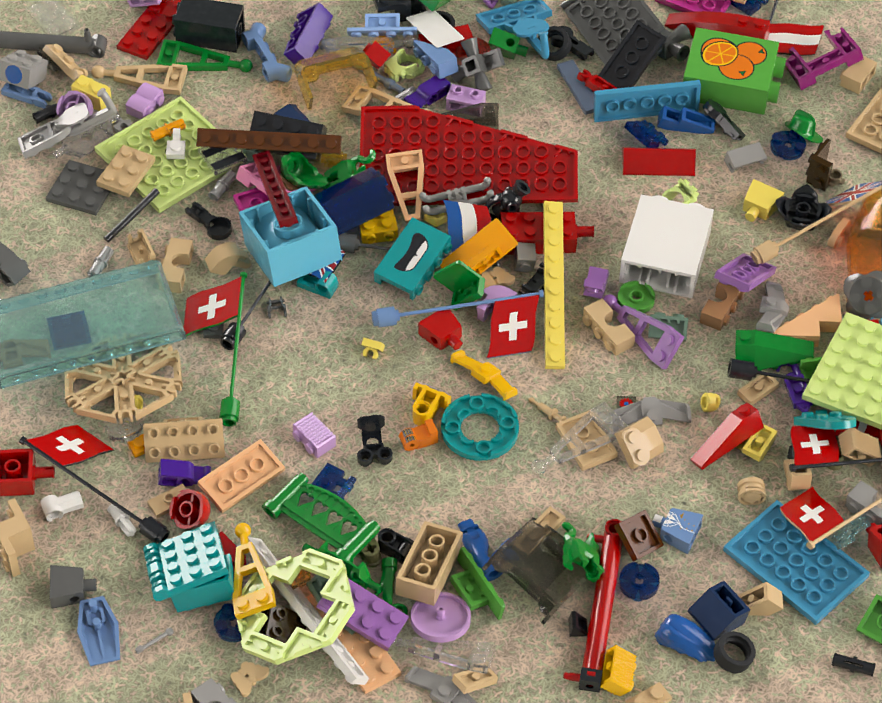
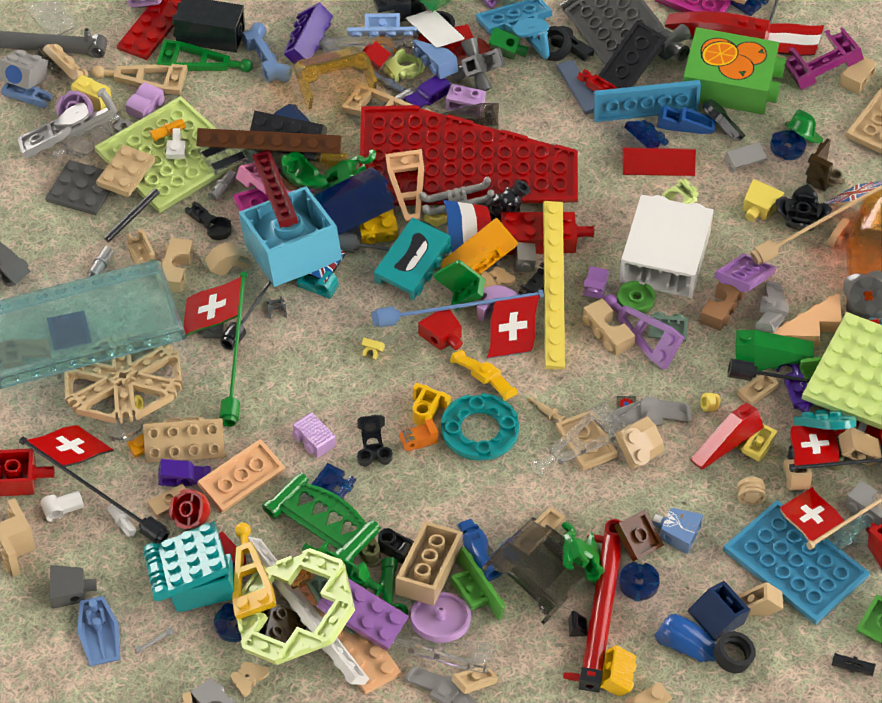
(46, 113): black pin -> none

